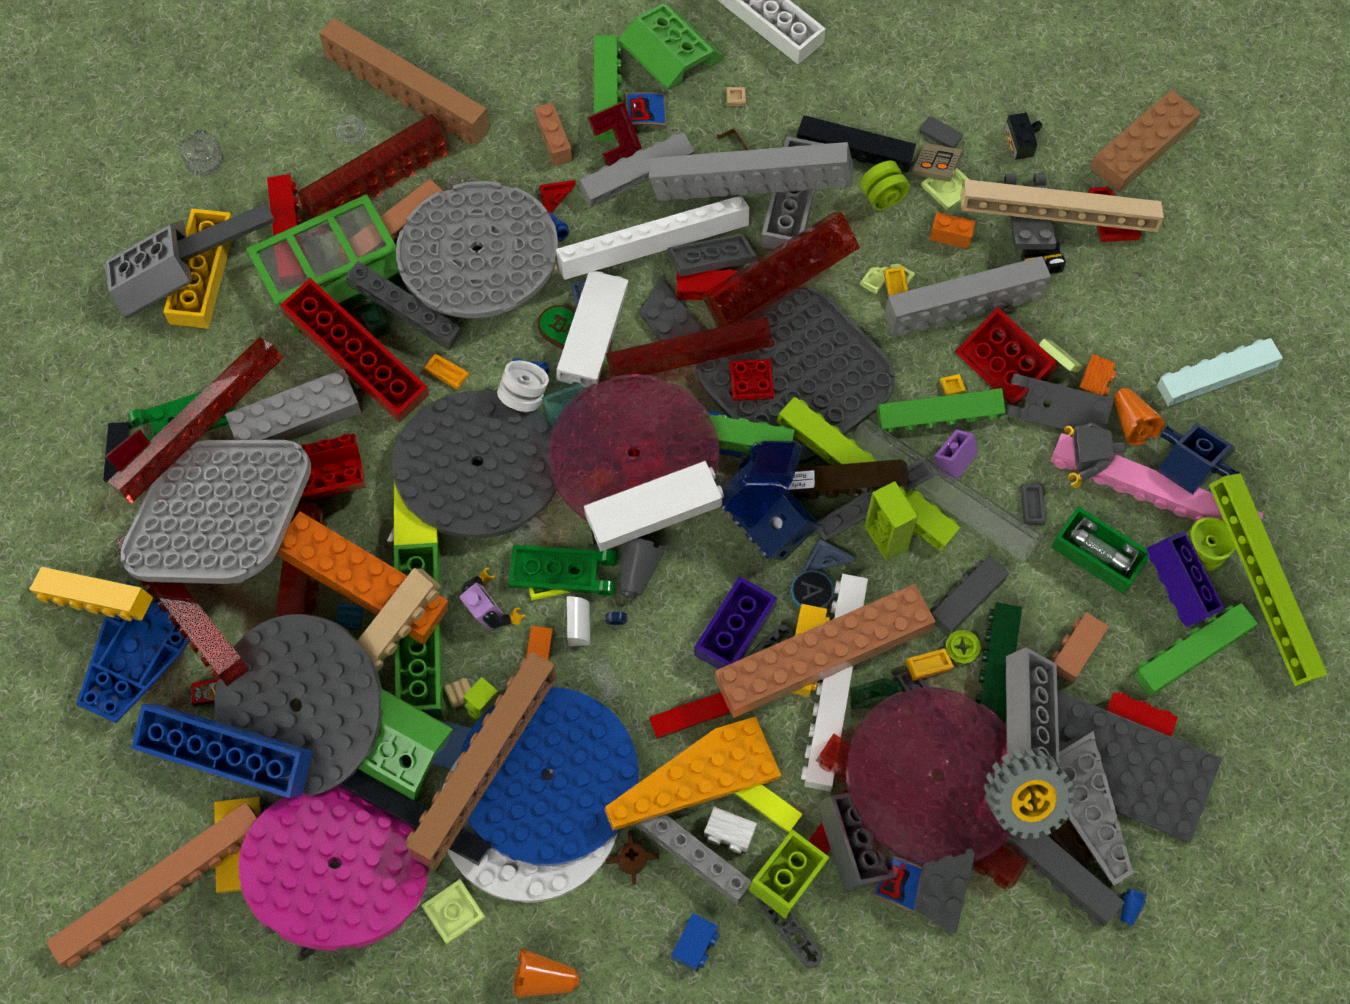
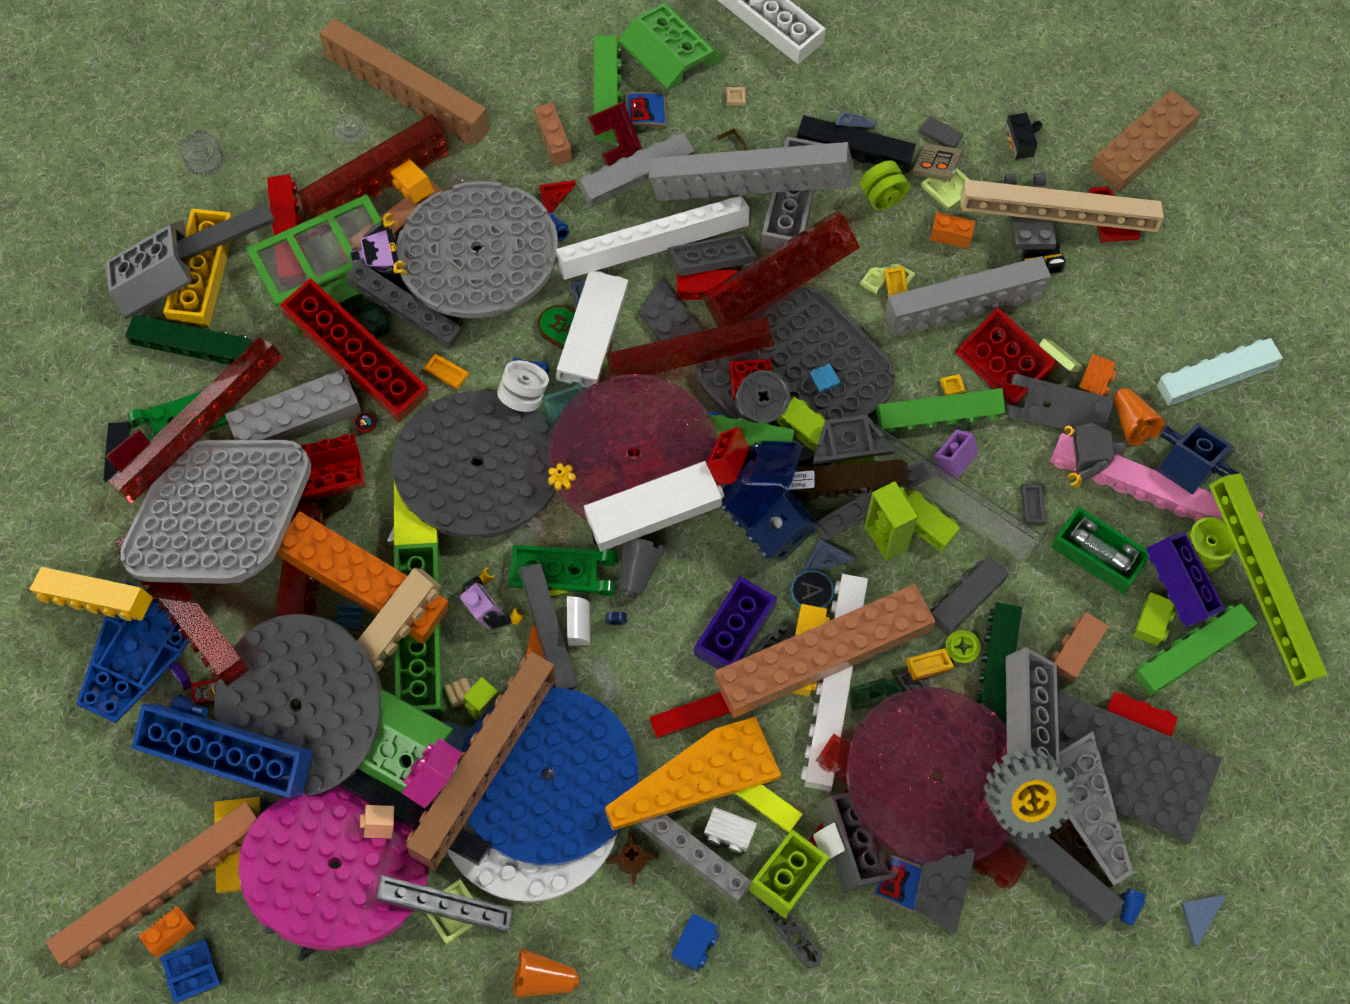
(167, 932): none -> orange brick
(180, 676): none -> dark purple tile
(182, 970): none -> blue slope
(184, 704): none -> blue cone
(186, 340): none -> dark green brick
(365, 422): none -> tile
(377, 821): none -> light nougat brick
(380, 250): none -> torso
(411, 182): none -> light orange brick
(430, 772): none -> dark pink brick
(443, 904): none -> tile
(547, 624): none -> dark grey tile
(561, 476): none -> yellow plant
(728, 456): none -> red brick
(759, 384): none -> dark grey piece
(824, 378): none -> dark azure piece
(829, 841): none -> white sticker
(850, 119): none -> sand blue tile
(850, 440): none -> dark grey wing
(1154, 619): none -> lime brick
(1200, 915): none -> sand blue tile

